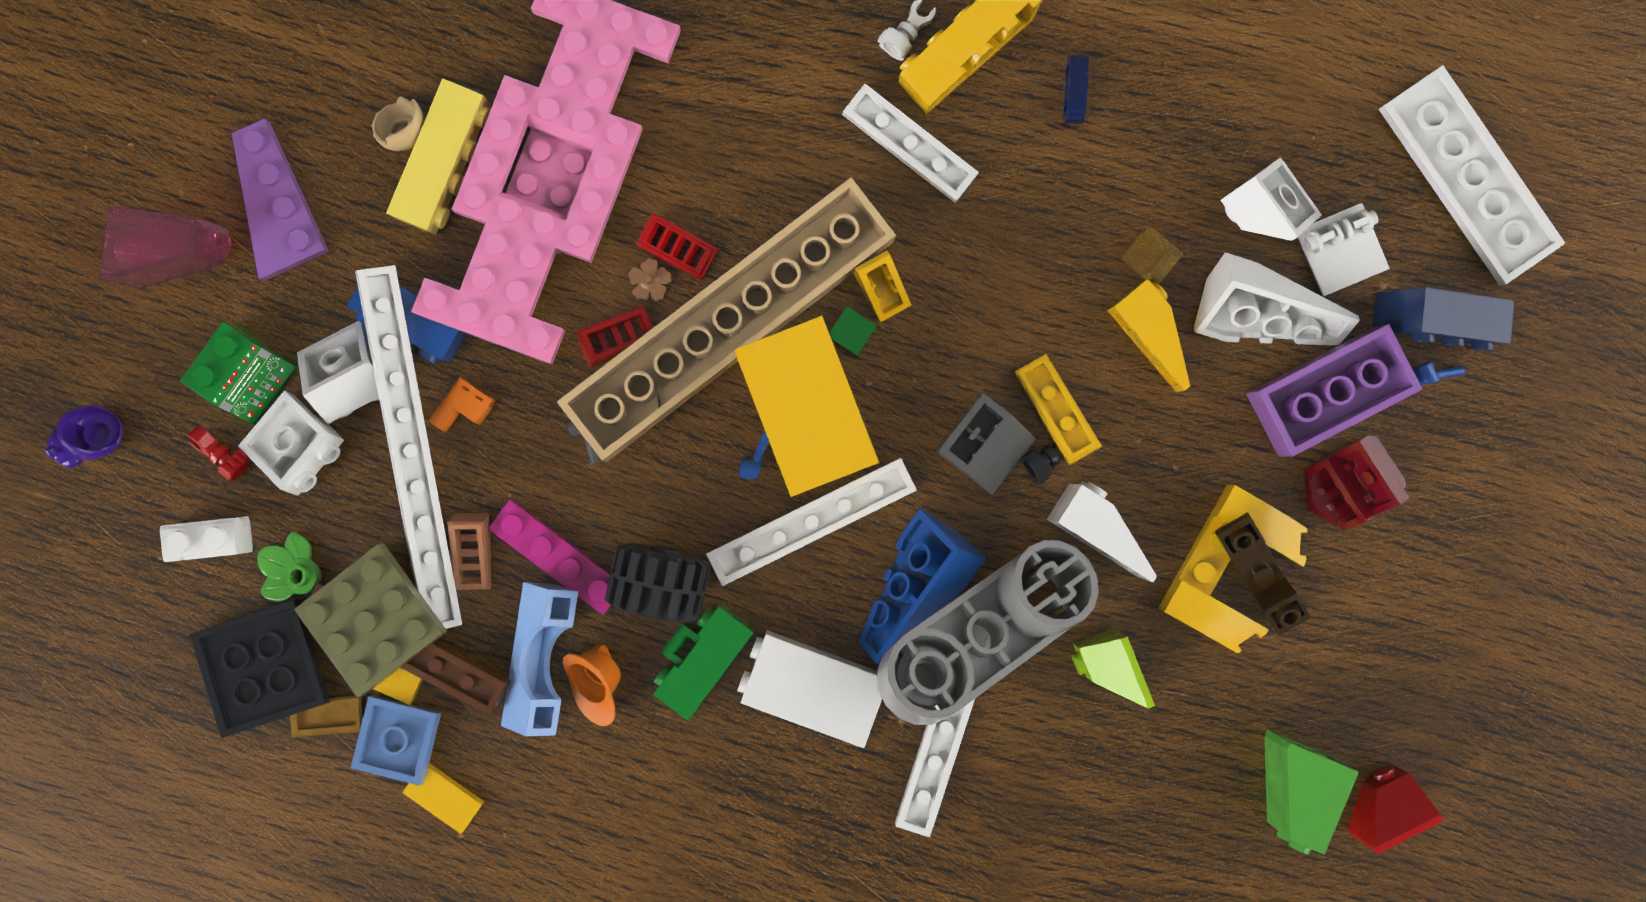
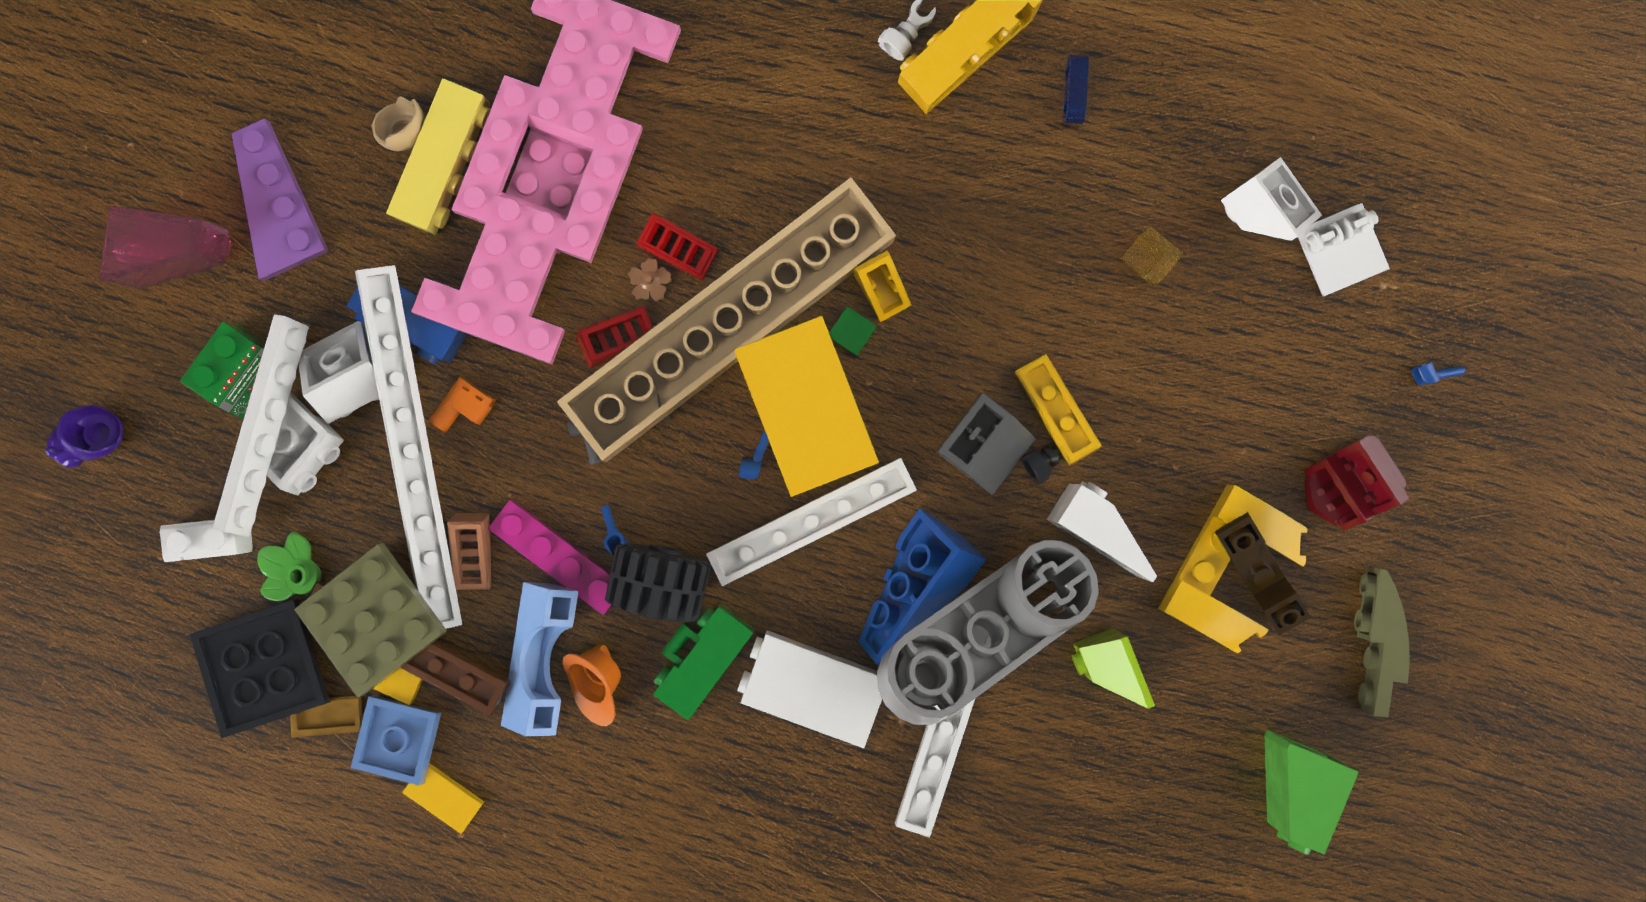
(230, 466): red piece -> none
(261, 426): none -> white plate
(614, 536): none -> blue hand
(910, 143): white plate -> none
(1152, 327): yellow slope -> none
(1256, 302): white wedge -> none
(1334, 391): medium lavender brick -> none
(1385, 626): none -> olive slope
(1391, 810): red slope -> none
(1445, 317): wedge -> none
(1471, 176): white plate -> none

